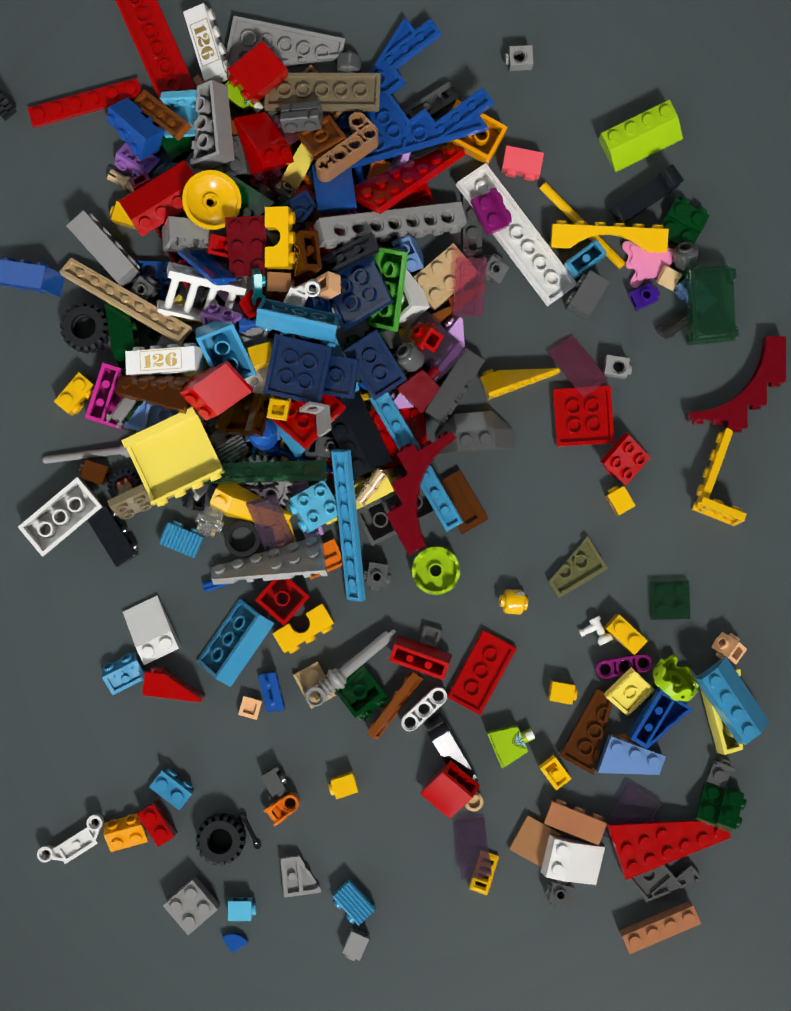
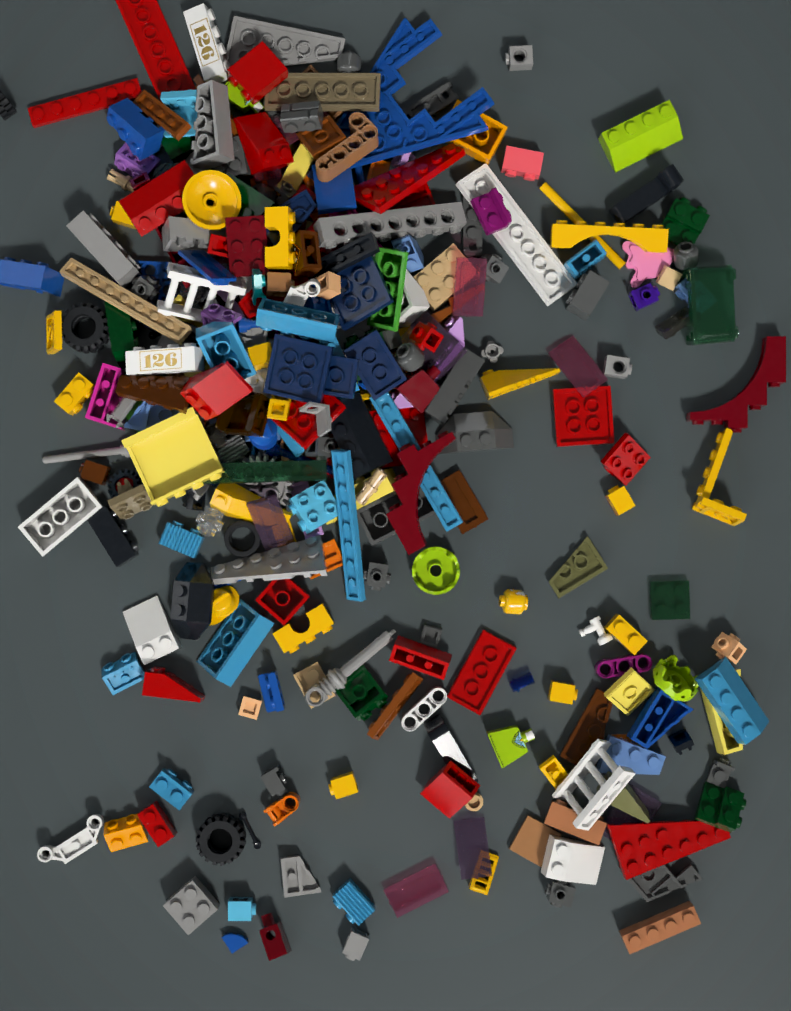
(54, 332): none -> yellow tile
(192, 601): none -> black wedge
(224, 603): none -> yellow piece
(273, 946): none -> dark red torso
(416, 890): none -> clear pink piece
(497, 351): none -> light grey plate
(521, 682): none -> clear blue pin
(608, 791): none -> white fence
(629, 802): none -> olive slope
(681, 741): none -> black tile

